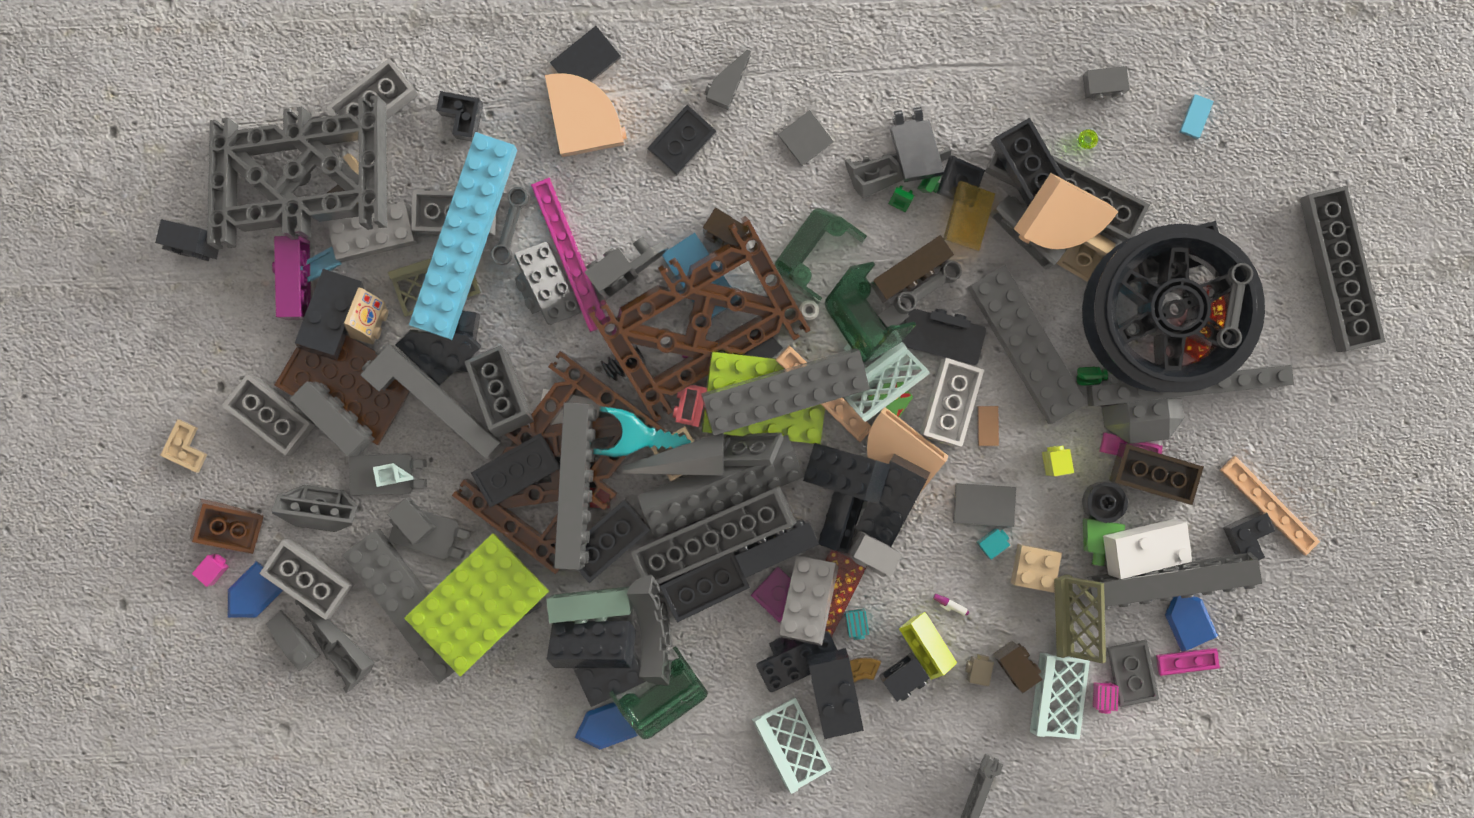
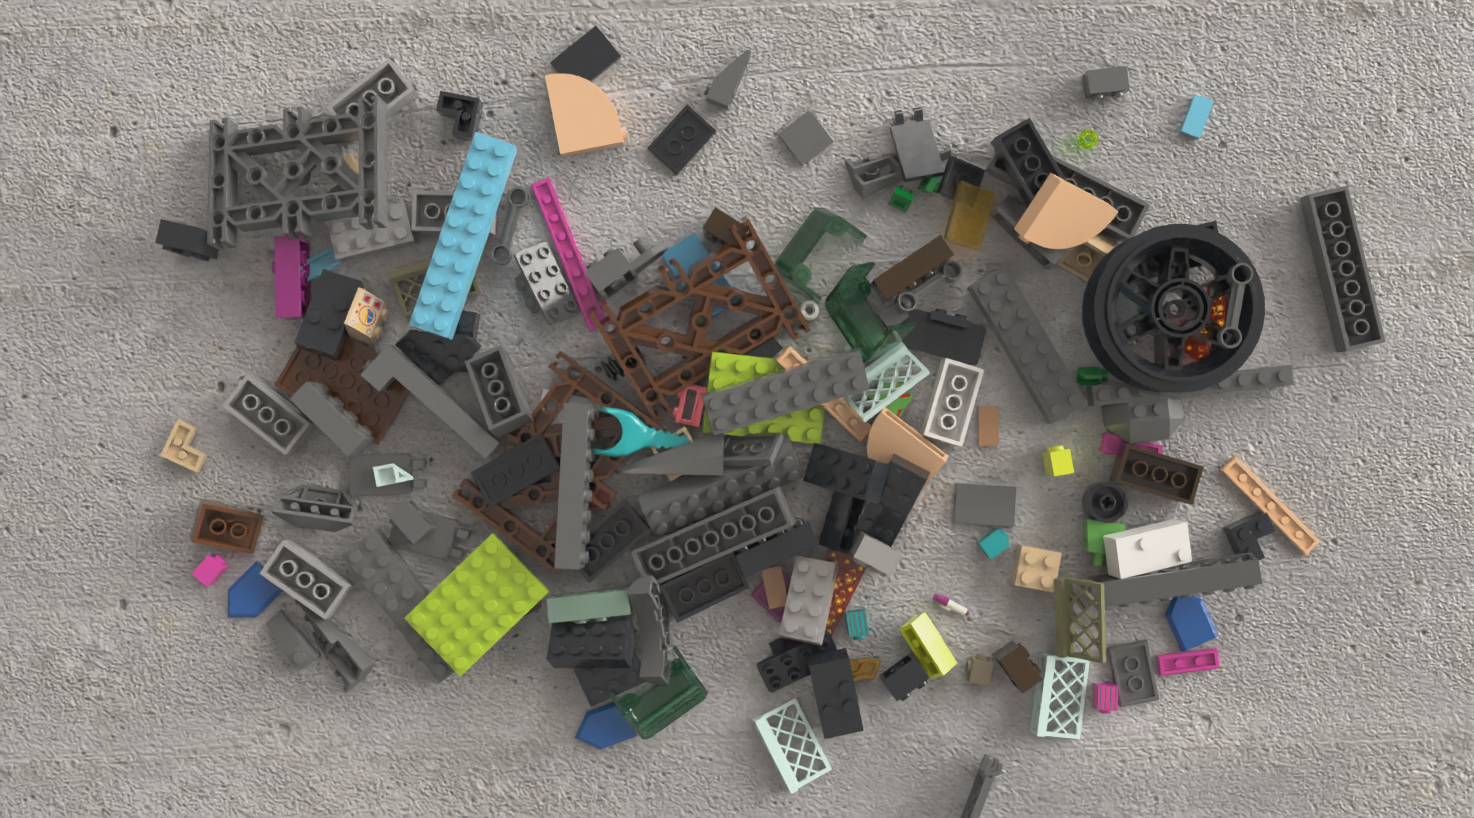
(774, 586): none -> medium nougat tile

